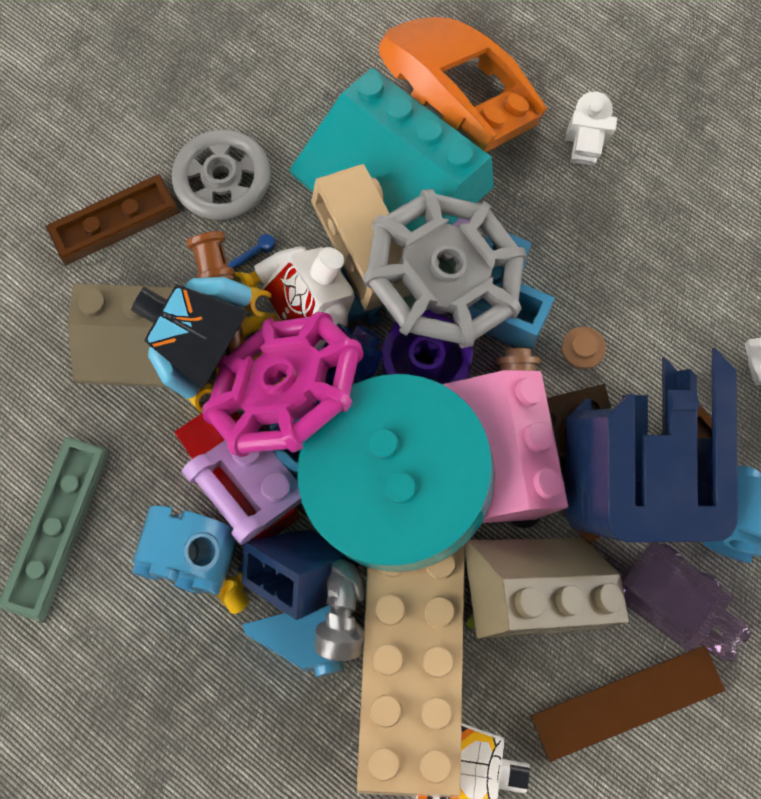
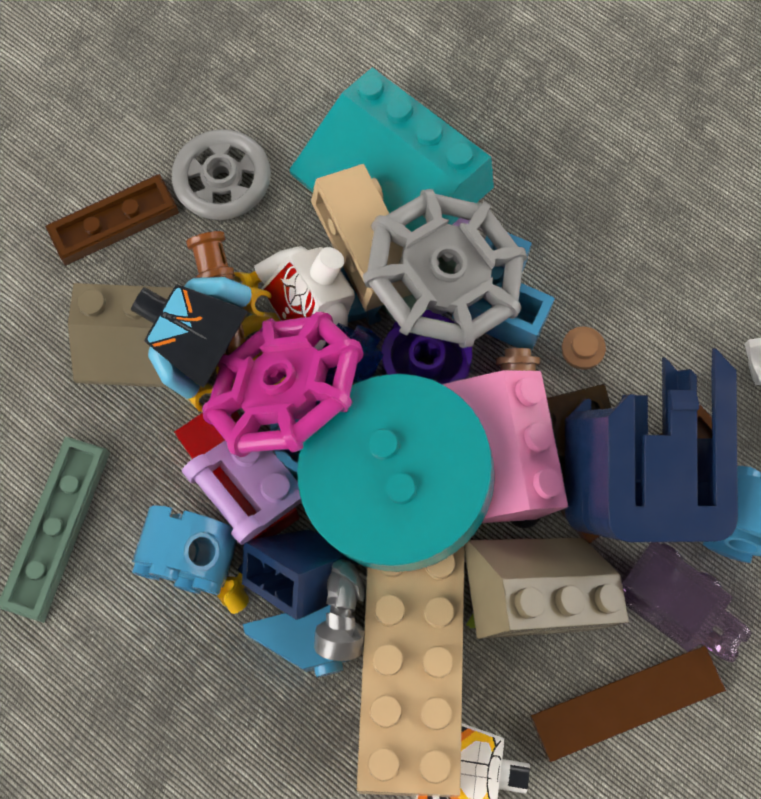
(265, 244): blue hinge -> none
(431, 45): orange slope -> none
(590, 128): white hips -> none

